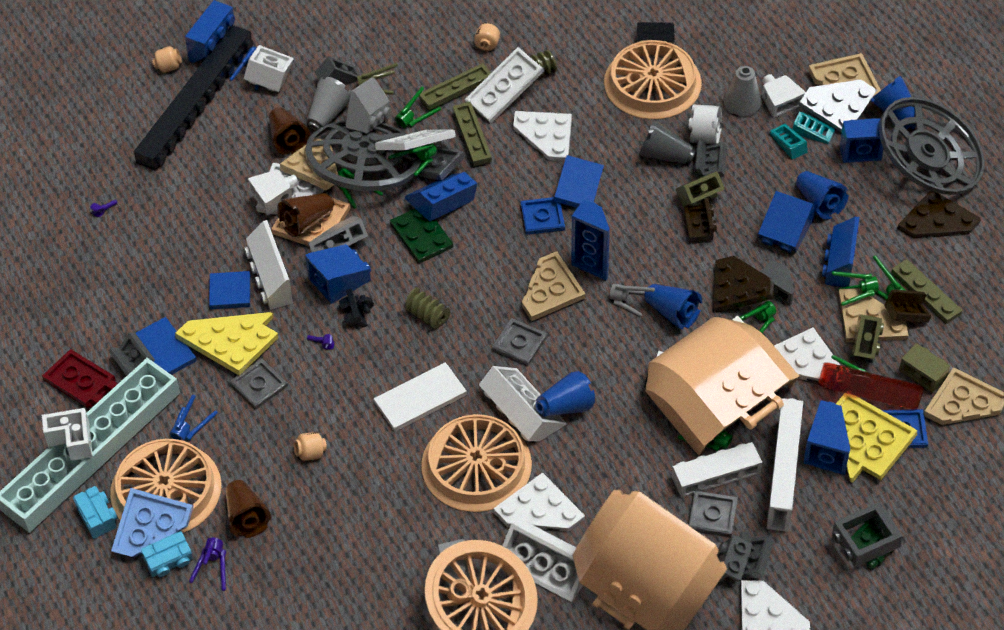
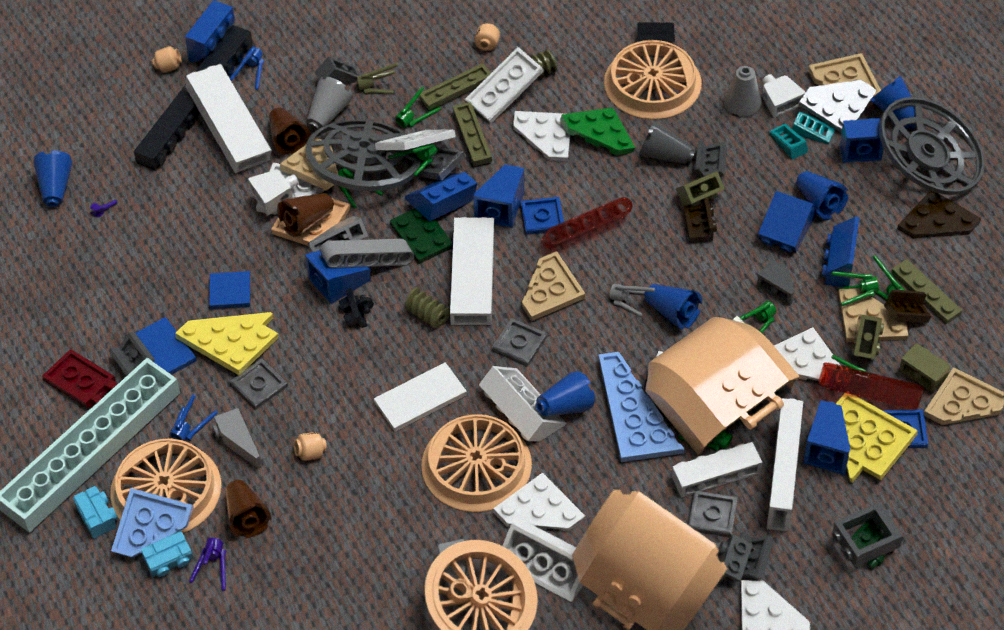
(52, 175): none -> blue cone
(71, 429): white brick -> none
(228, 118): none -> white brick
(236, 436): none -> light grey slope
(268, 68): white slope -> none
(269, 267): white slope -> none
(326, 340): dark purple hand -> none
(366, 253): none -> light grey beam
(367, 107): light grey slope -> none
(472, 271): none -> white brick
(501, 196): none -> blue slope
(578, 181): blue tile -> none
(590, 239): blue slope -> none
(593, 216): none -> clear red beam
(599, 128): none -> green plate
(635, 418): none -> light blue wing
(705, 124): white brick -> none
(739, 284): dark brown plate -> none

